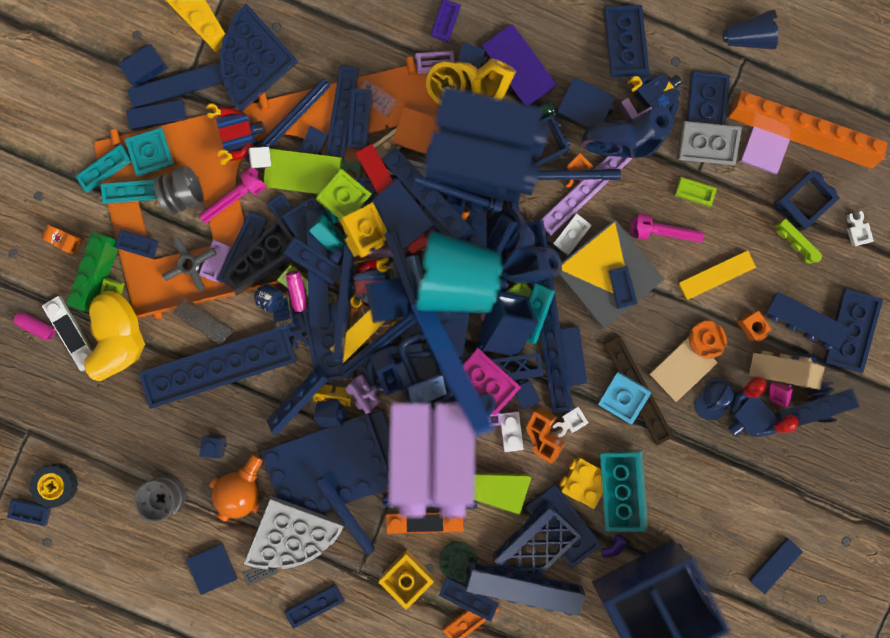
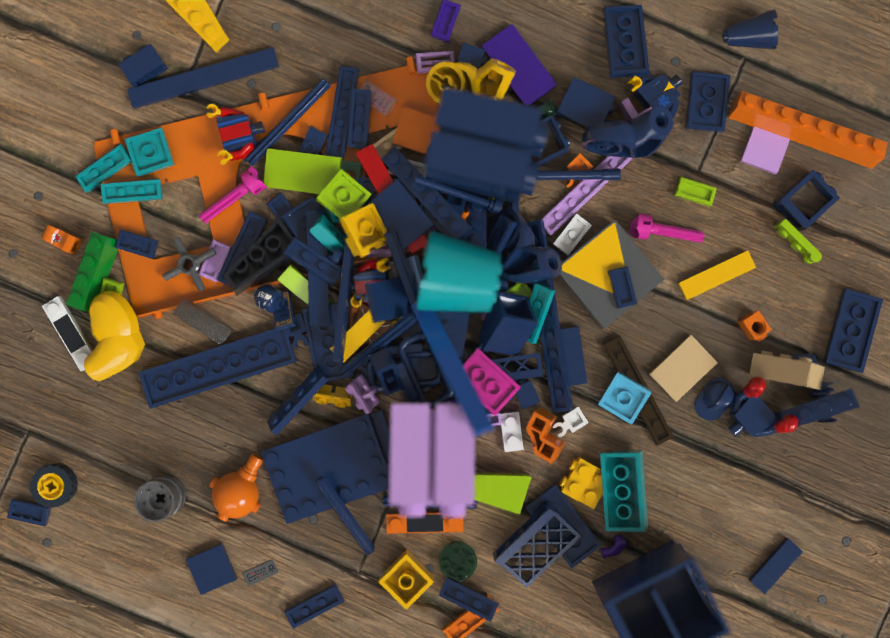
(34, 326): dark pink piece -> none
(156, 115): dark blue tile -> none
(178, 190): flat silver wheel -> none
(212, 446): dark blue brick -> none
(251, 58): dark blue plate -> none
(259, 157): white tile -> none
(291, 536): light grey plate -> none
(296, 290): dark pink piece -> none
(329, 413): dark blue brick -> none
(427, 390): light blue plate -> none
(489, 402): dark blue tile -> none
(525, 588): dark blue brick -> none
(707, 339): orange tile -> none
(709, 143): light grey tile -> none
(780, 393): dark pink tile -> none
(807, 321): dark blue brick -> none
(860, 232): white plate -> none

